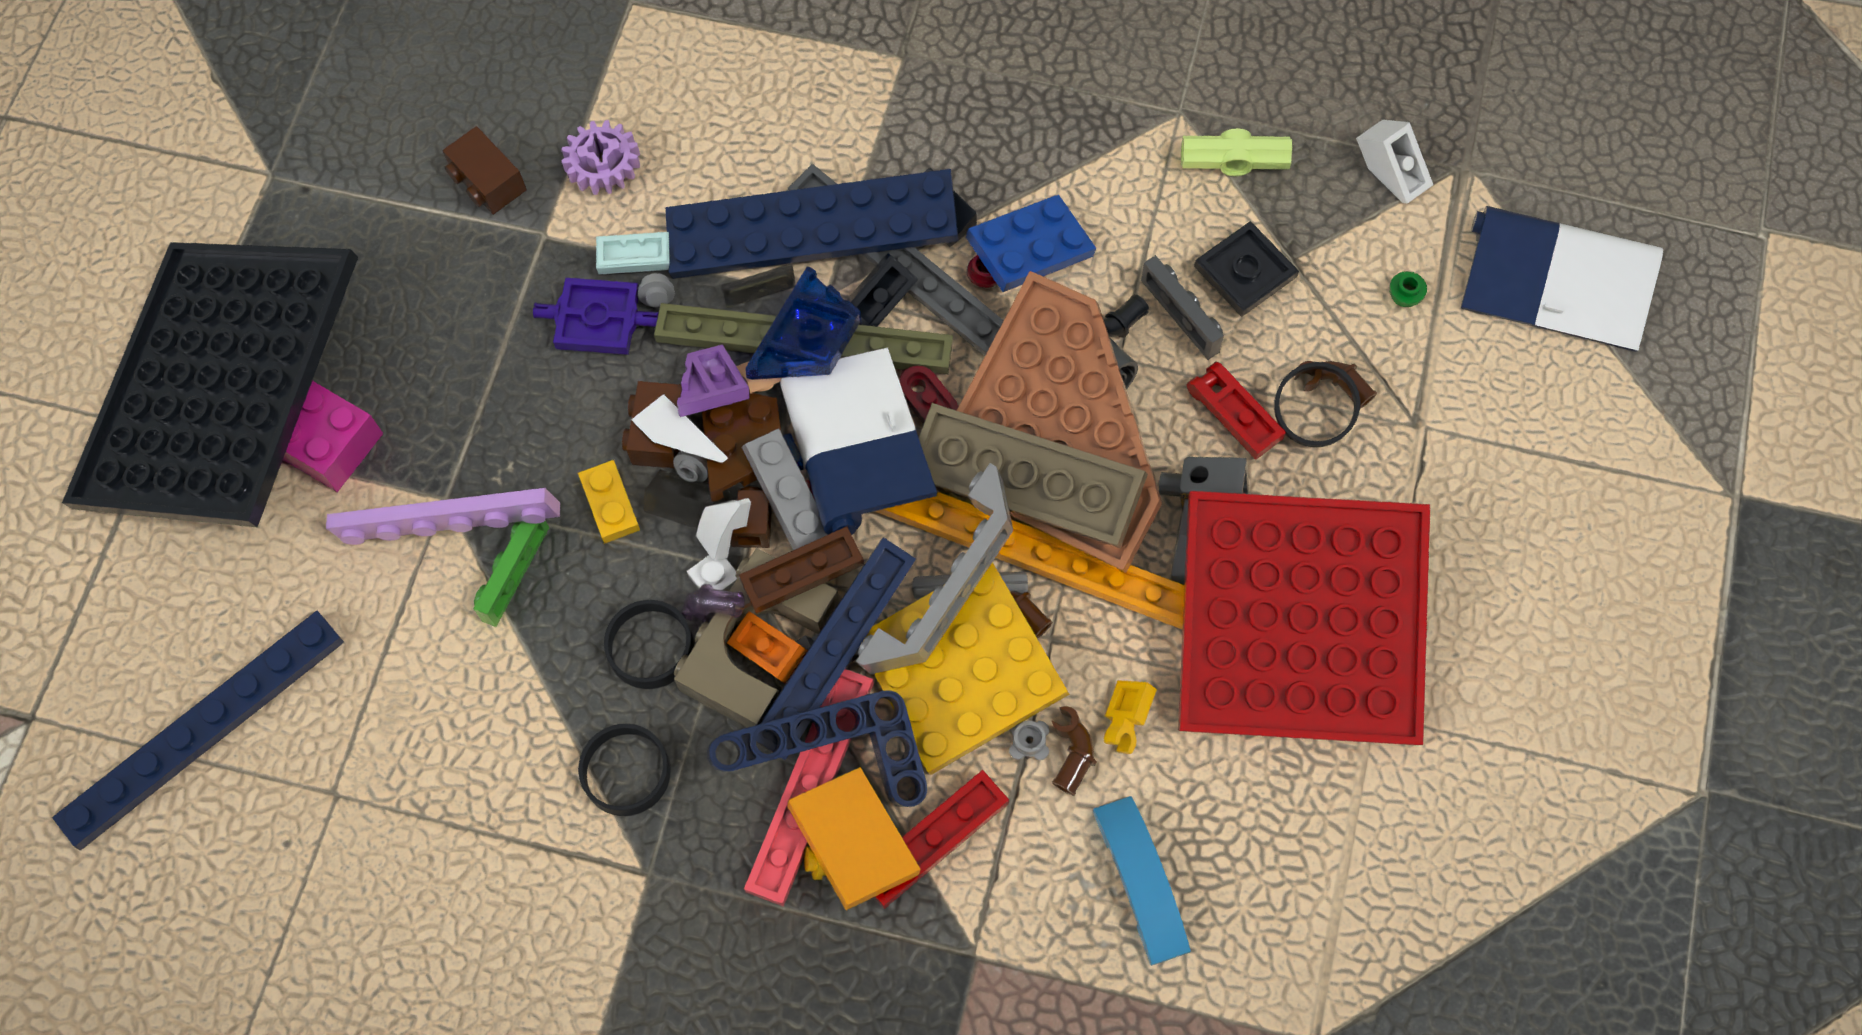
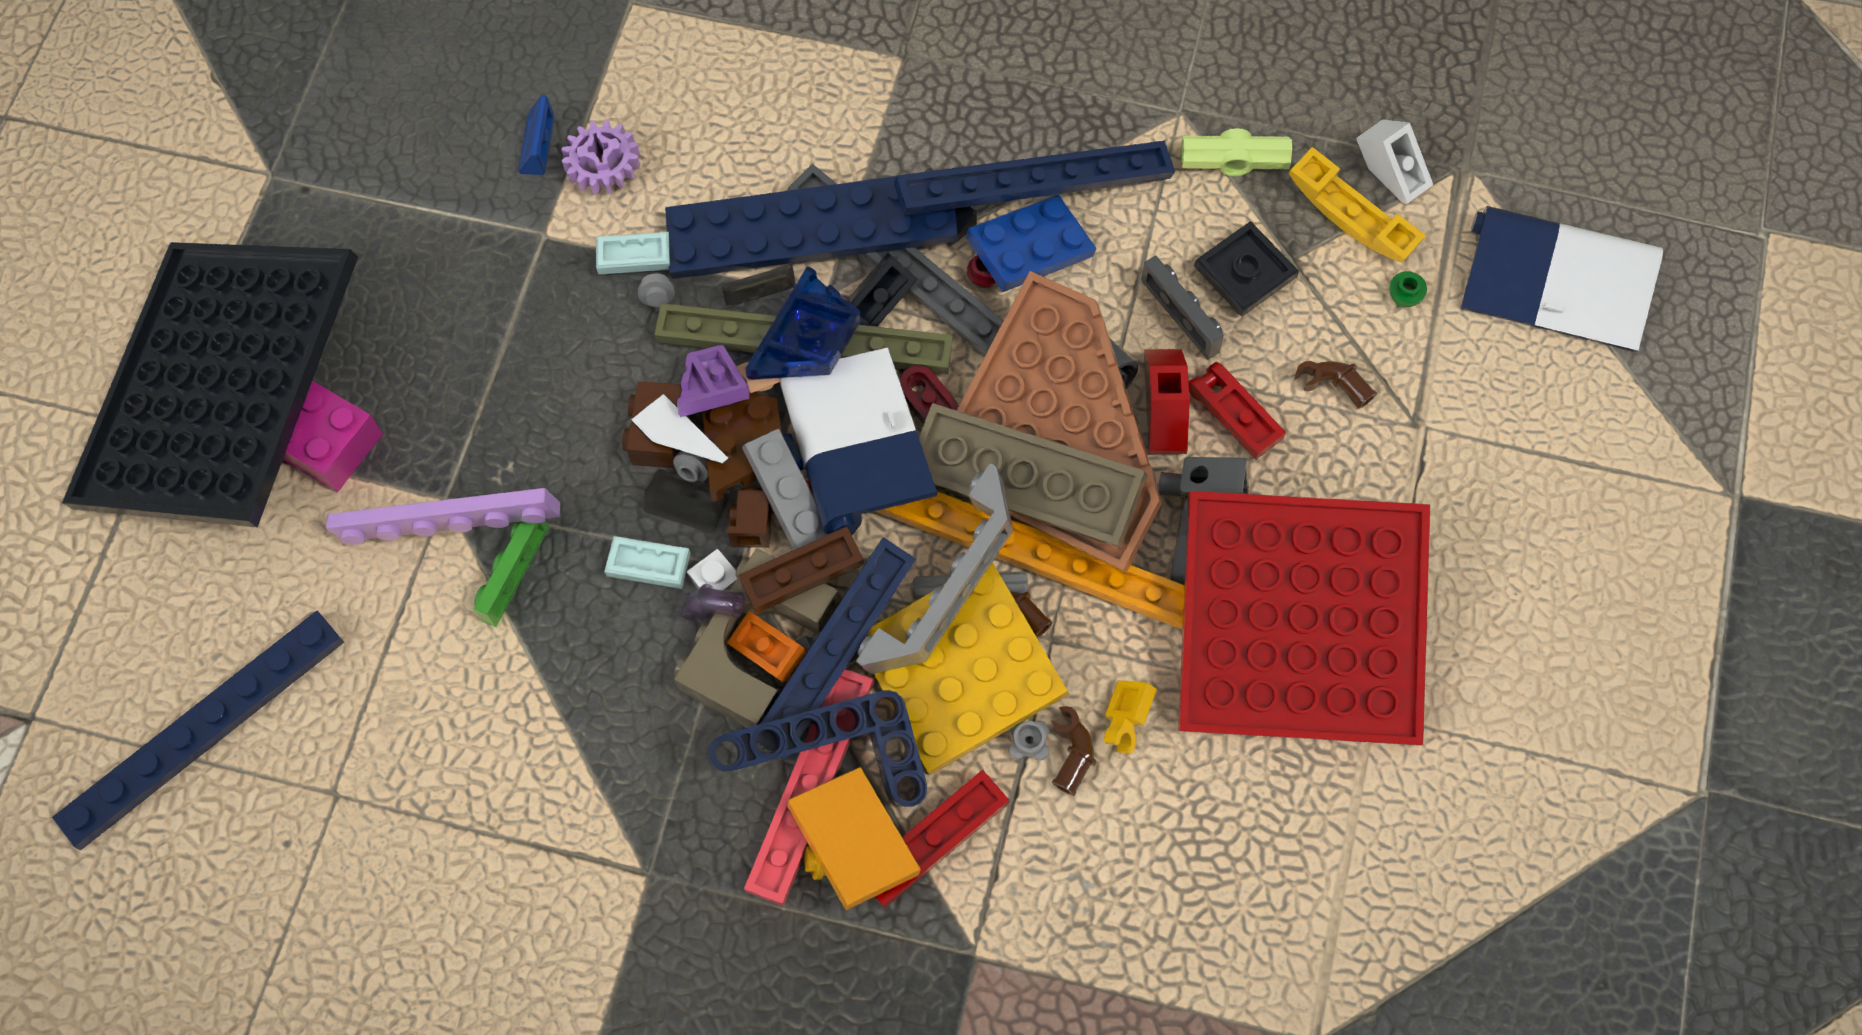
(484, 170): reddish brown brick -> none
(537, 138): none -> blue slope
(596, 316): dark purple plate -> none
(603, 736): black tyre -> none
(609, 501): yellow plate -> none
(627, 613): black tyre -> none
(647, 562): none -> light aqua plate
(718, 523): white slope -> none
(1033, 177): none -> dark blue plate
(1126, 316): black piece -> none
(1143, 880): dark azure slope -> none
(1167, 400): none -> red slope
(1324, 366): black tyre -> none
(1351, 211): none -> yellow slope

